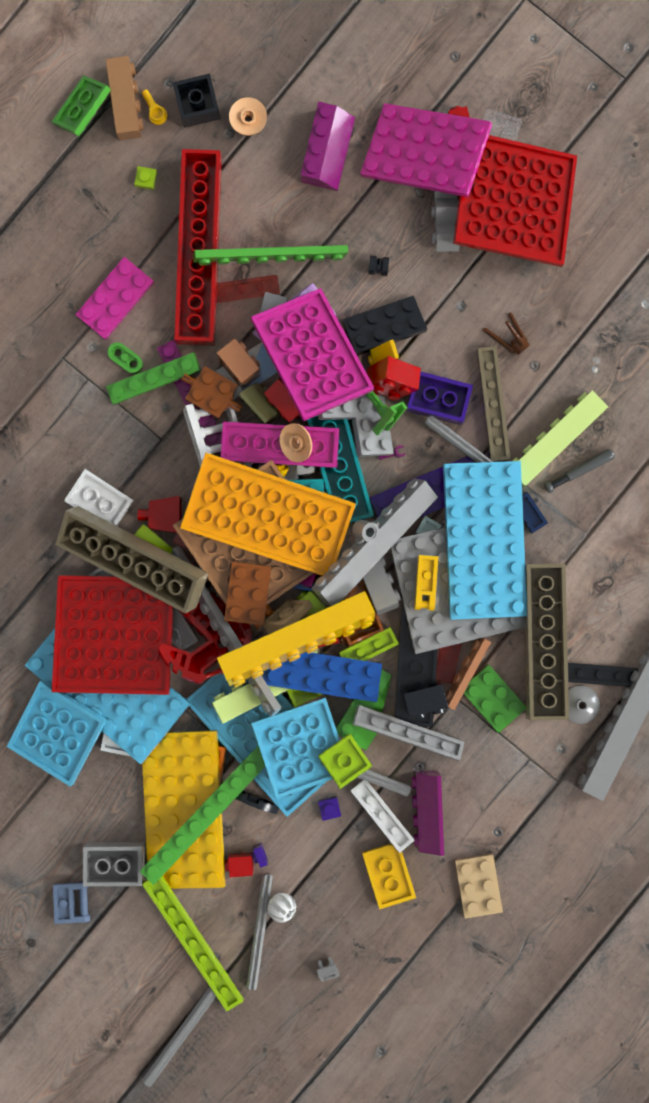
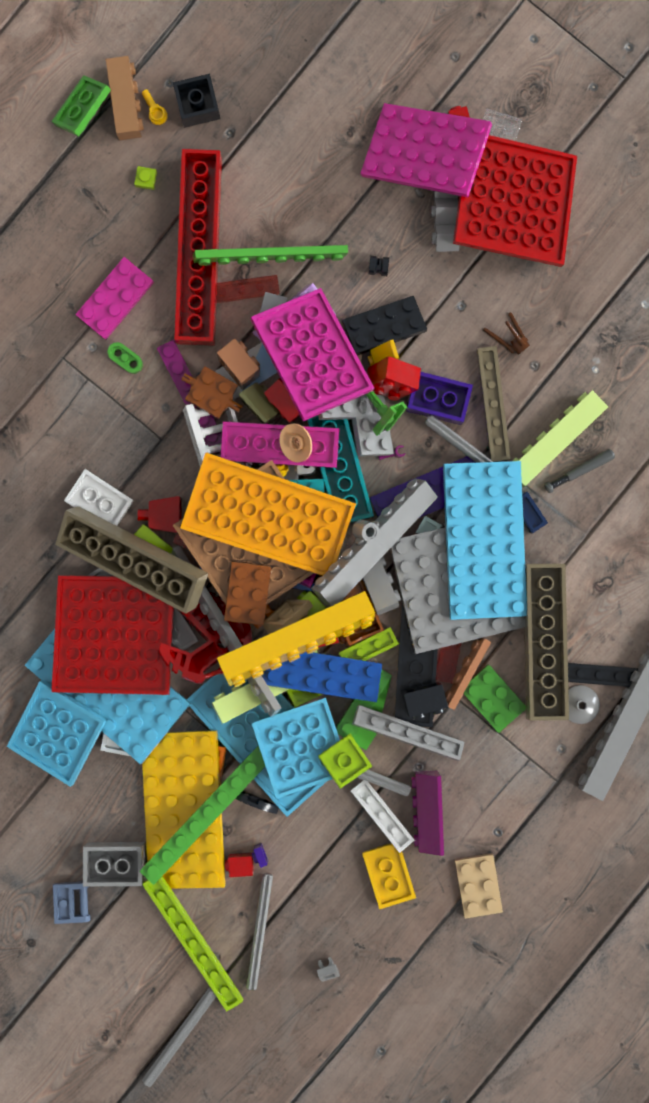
(153, 378): bright green plate -> none
(248, 108): light nougat dish -> none
(281, 907): white piece -> none
(327, 147): magenta slope -> none
(329, 808): dark purple plate -> none
(426, 582): yellow plate -> none

